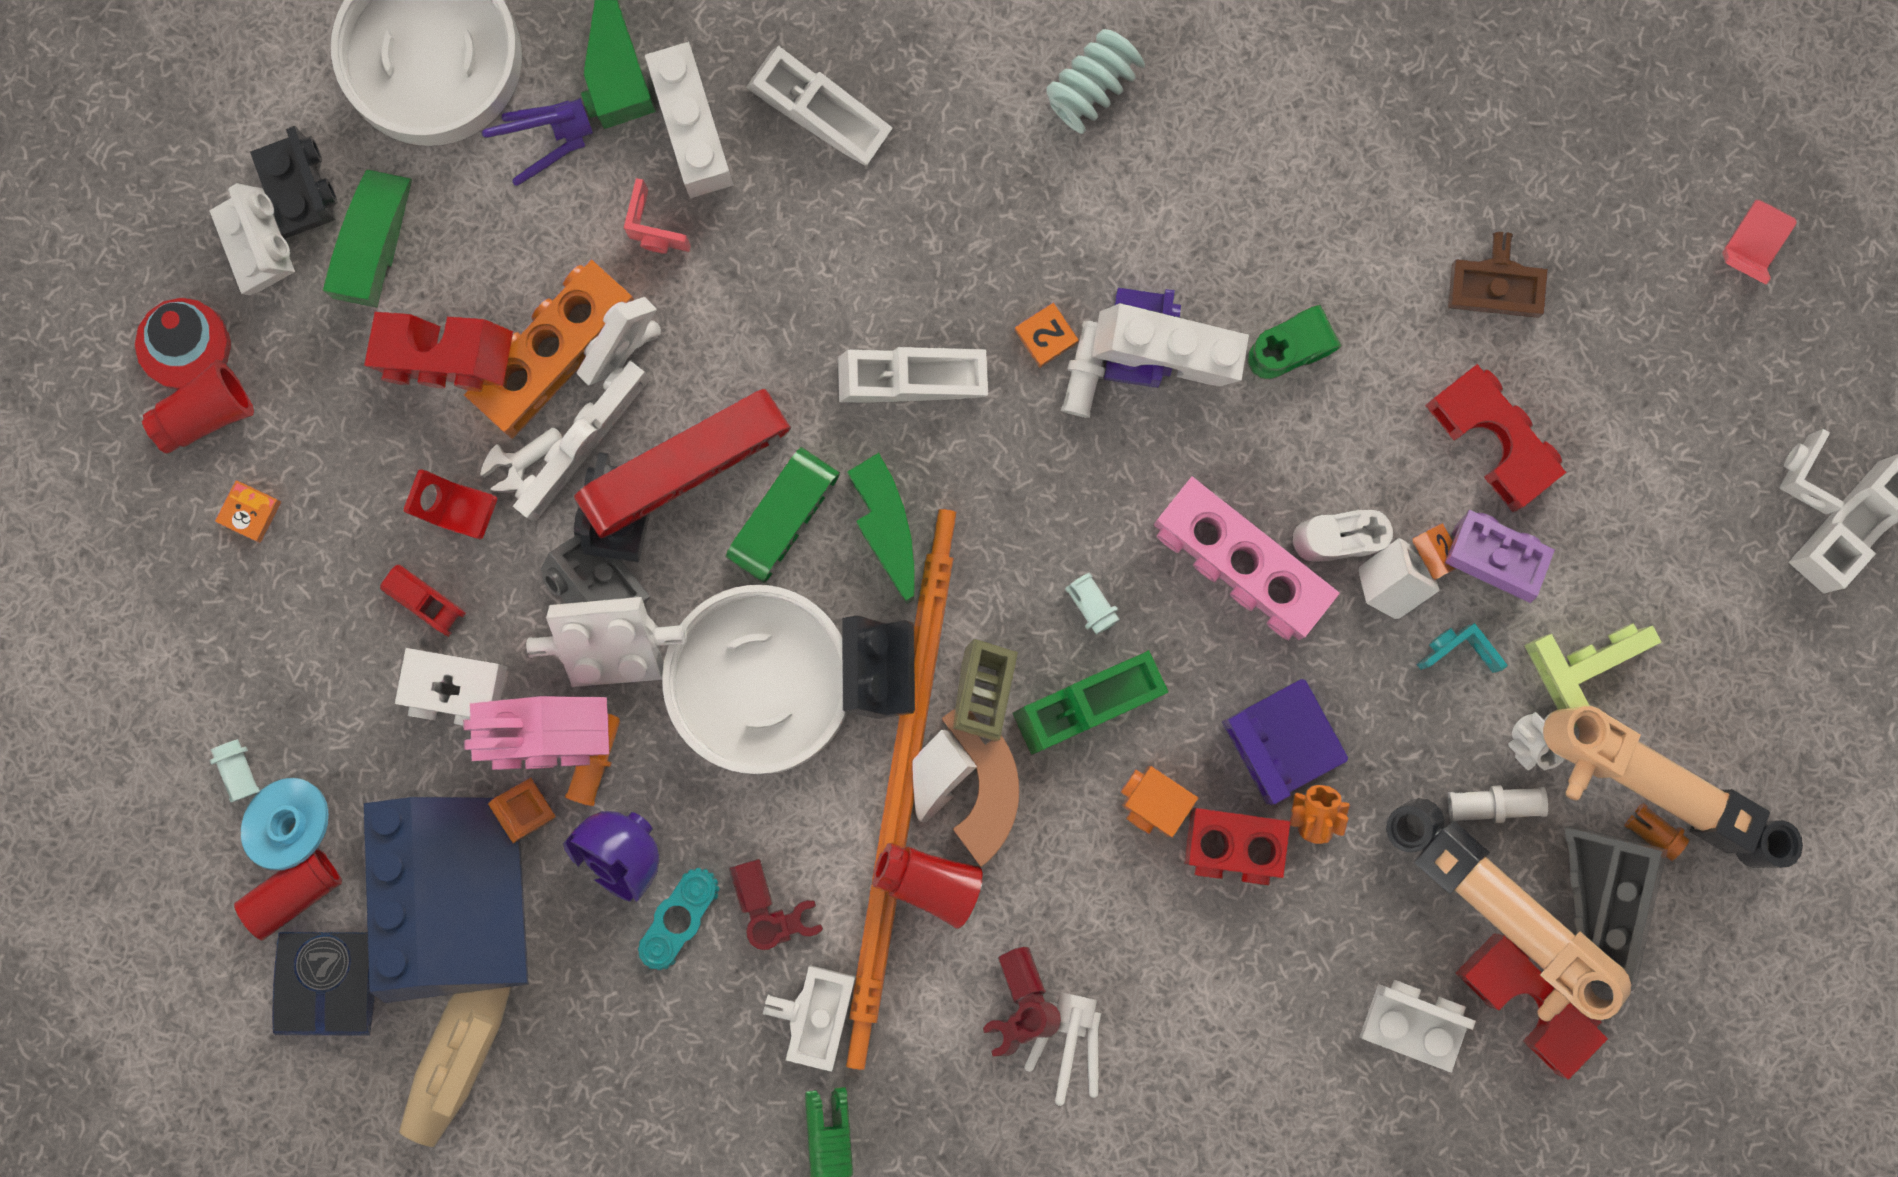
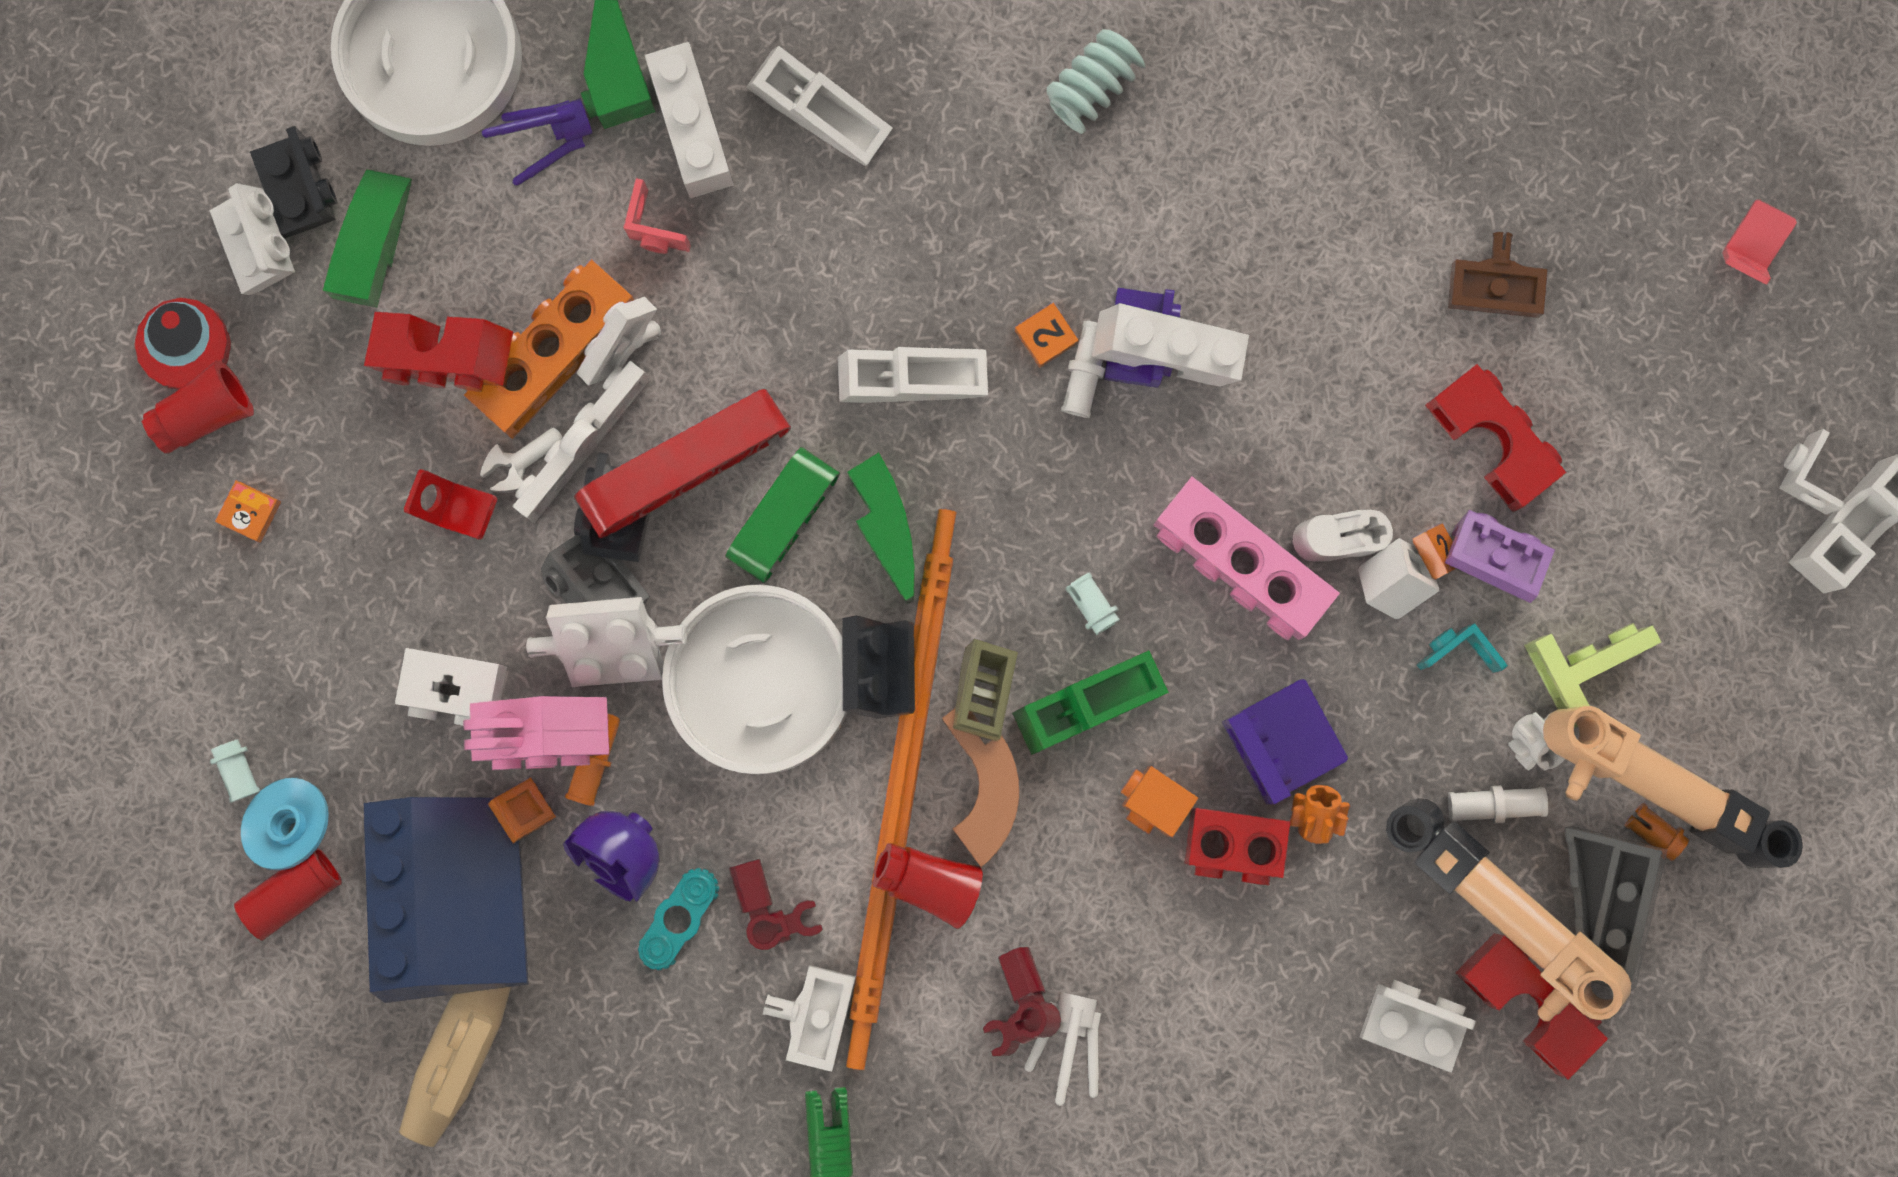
(322, 984): black slope -> none
(417, 597): red bar -> none
(937, 772): white slope -> none
(1299, 340): green piece -> none

